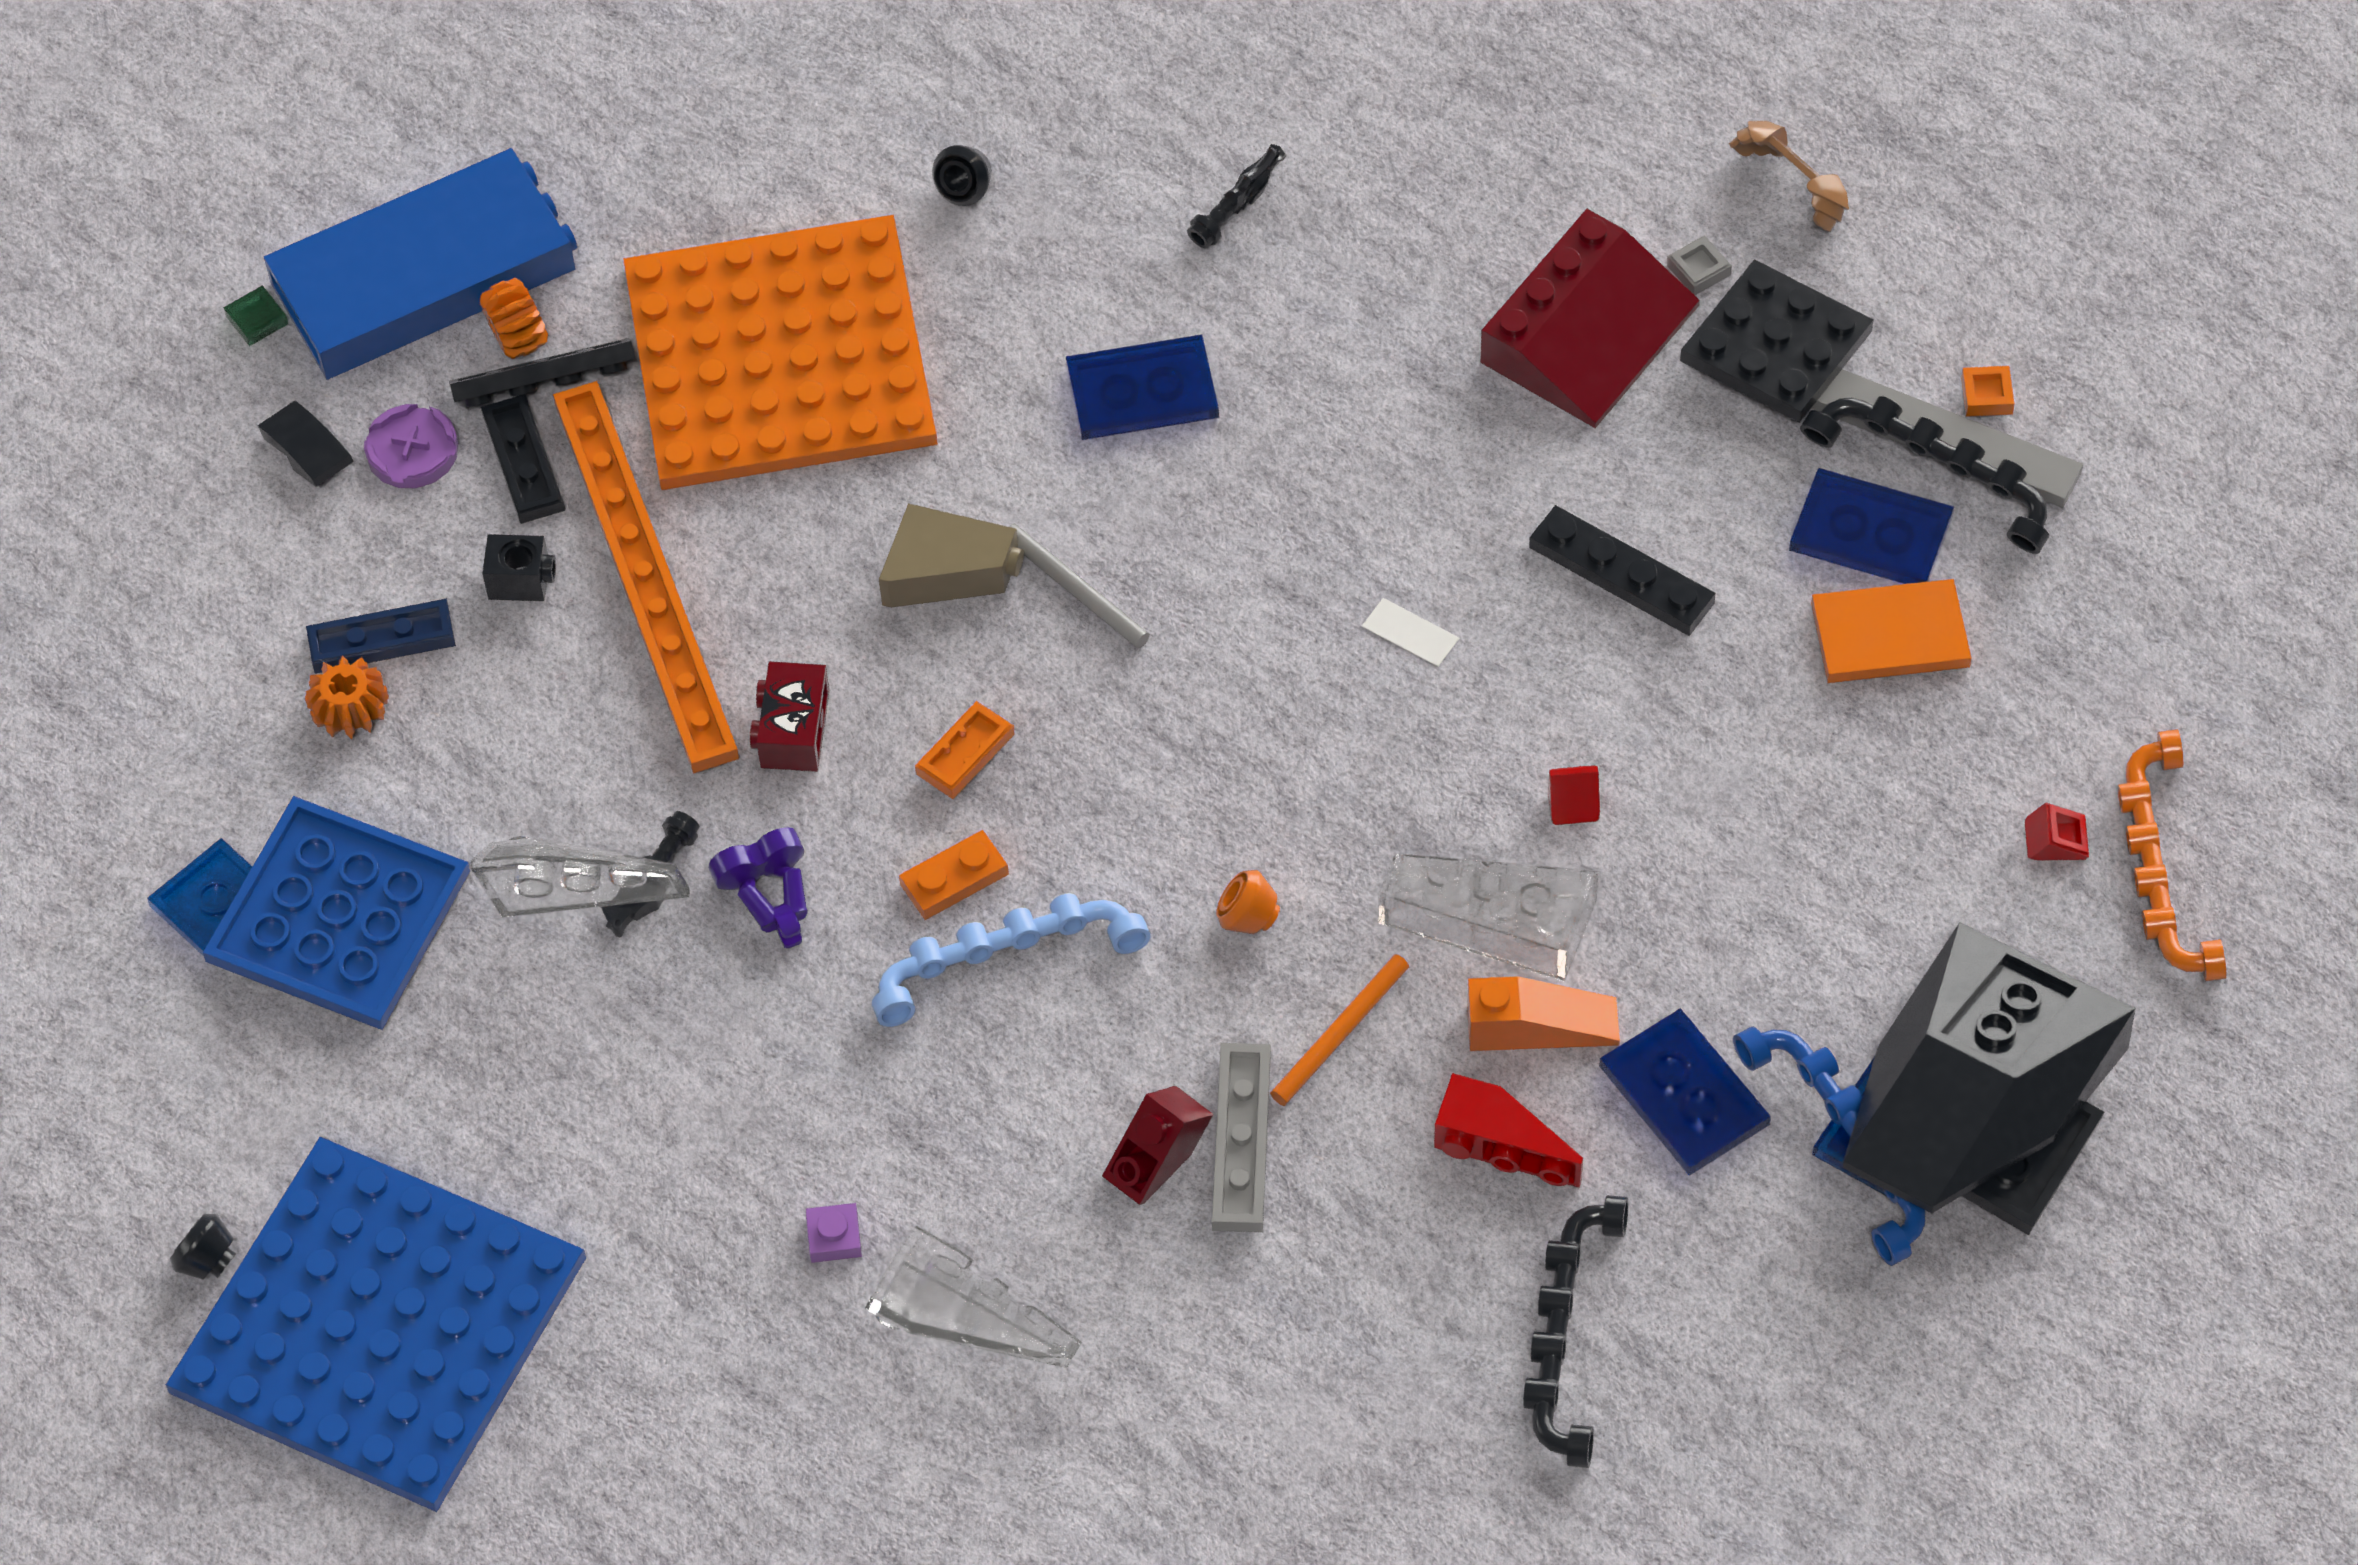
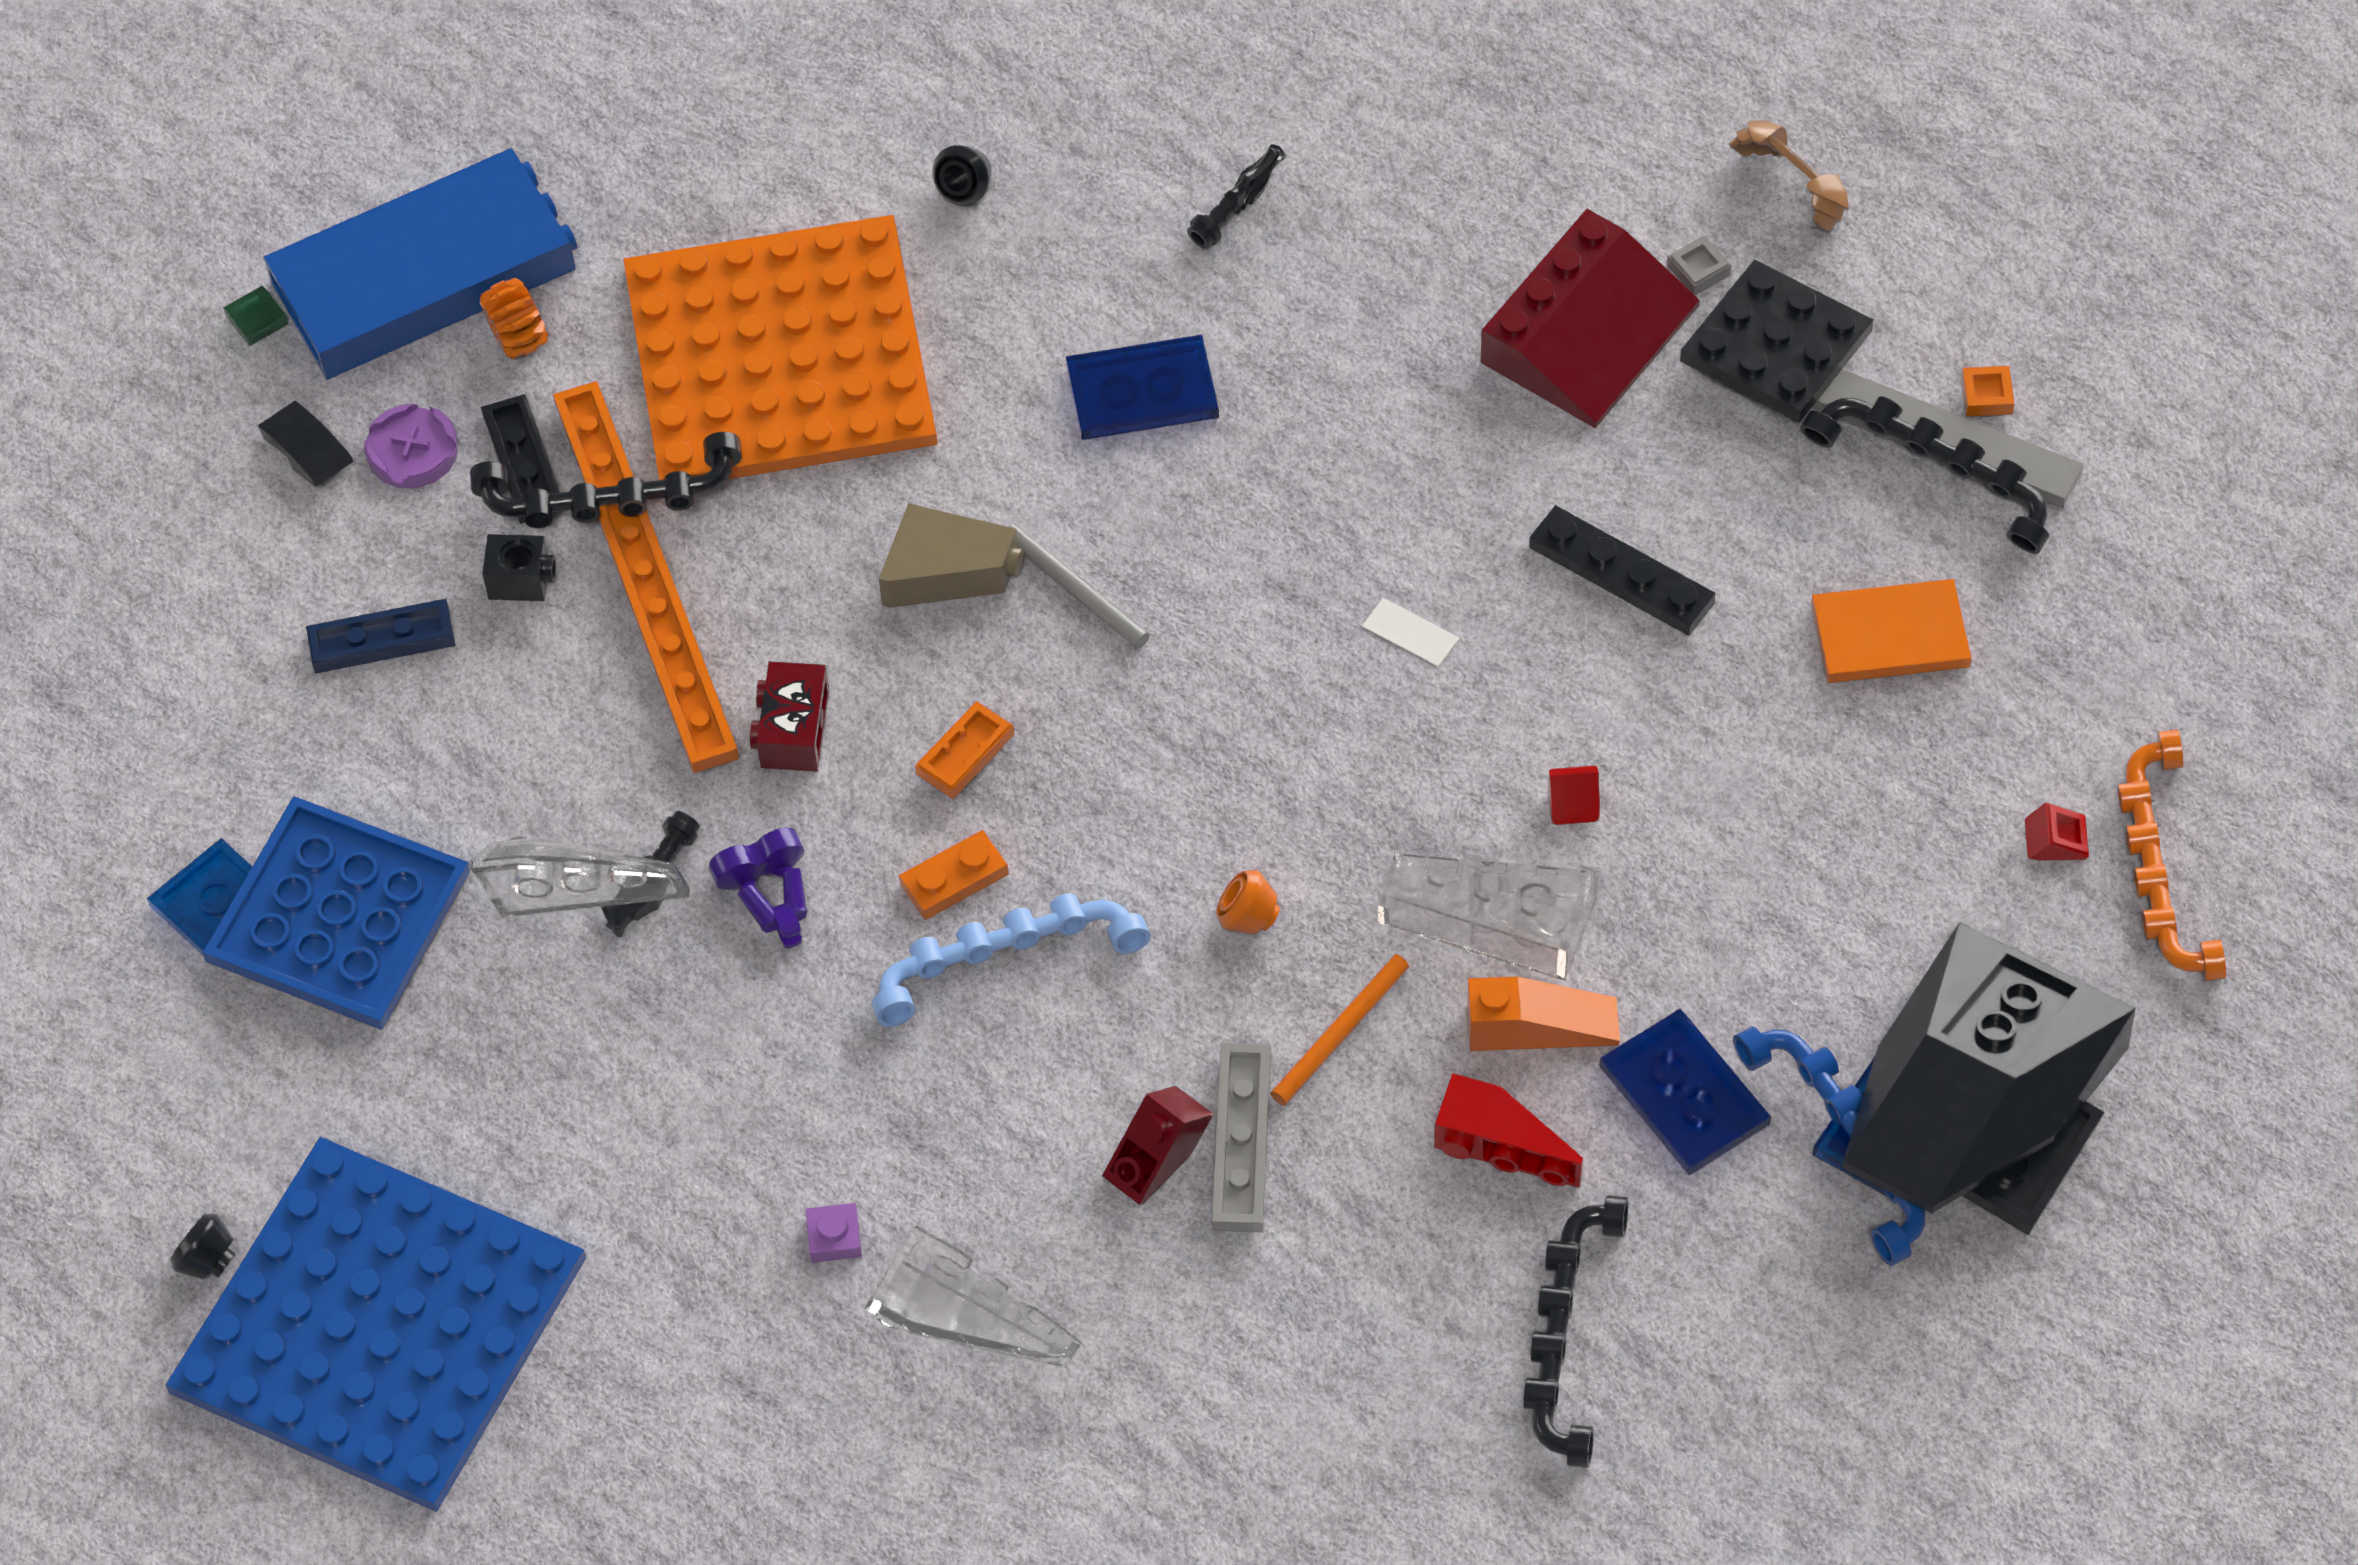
(346, 697): orange gear -> none
(522, 377): black plate -> none
(537, 506): none -> black bar
(1871, 528): clear blue tile -> none

